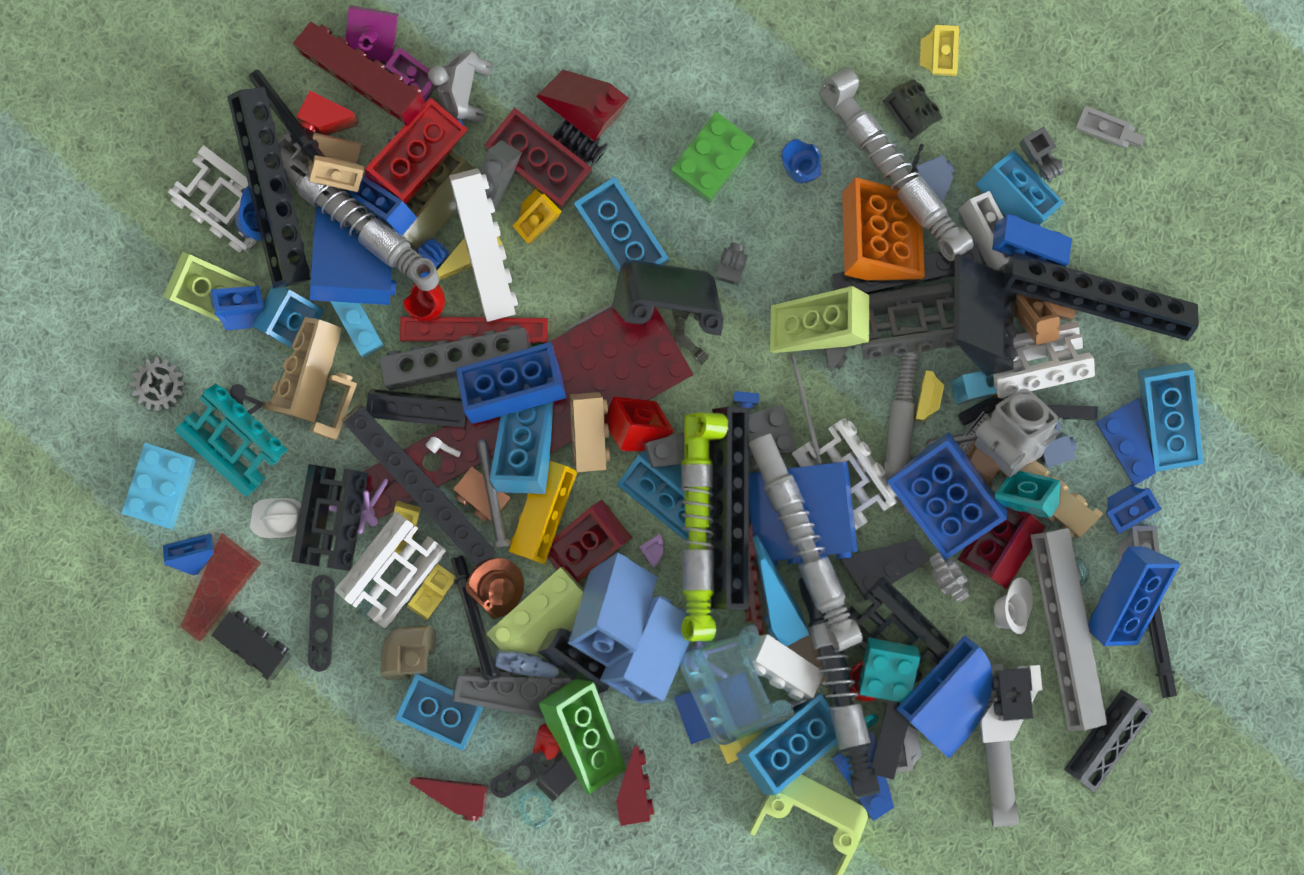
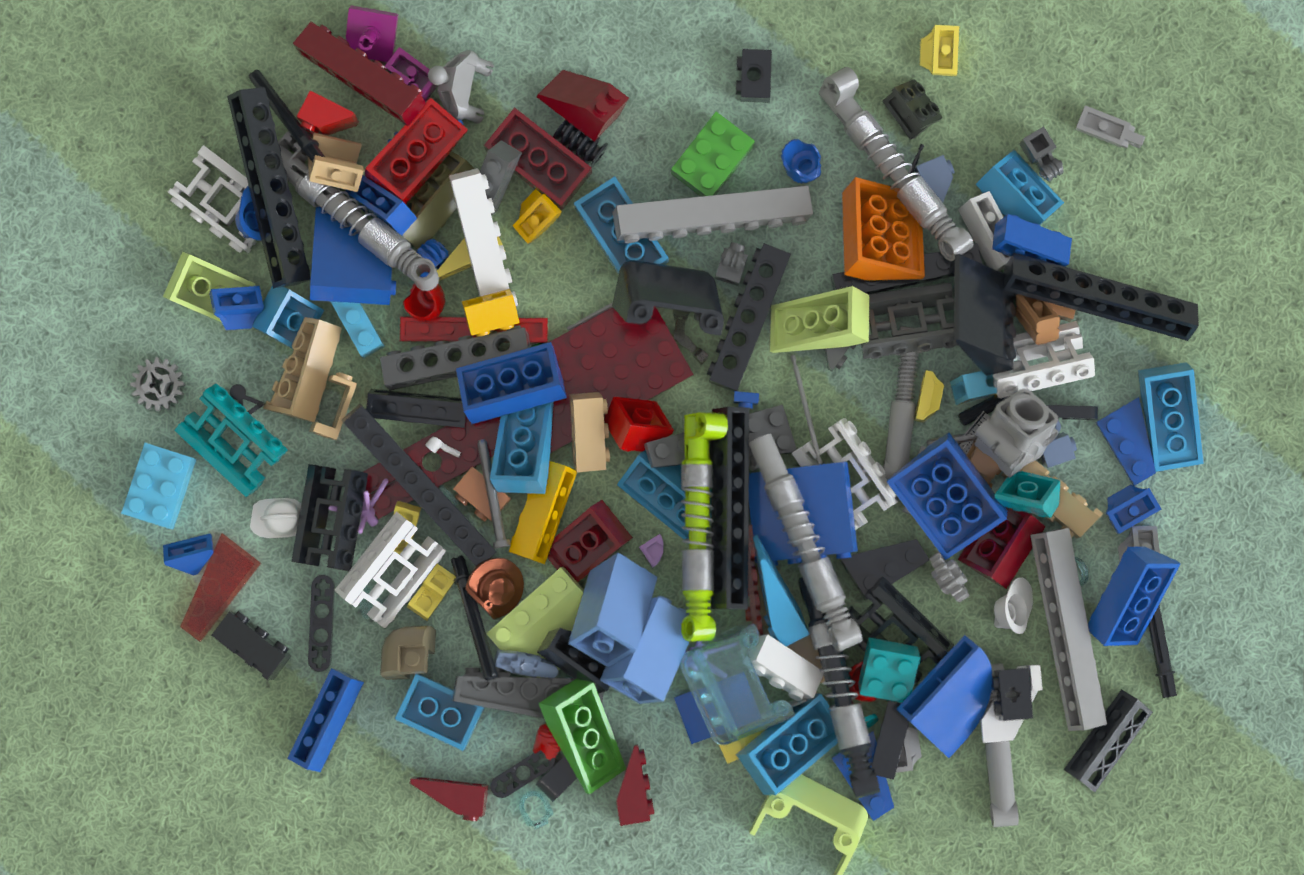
(325, 720): none -> blue brick
(490, 312): none -> yellow brick
(712, 213): none -> light grey brick
(759, 61): none -> black brick
(777, 261): none -> black brick

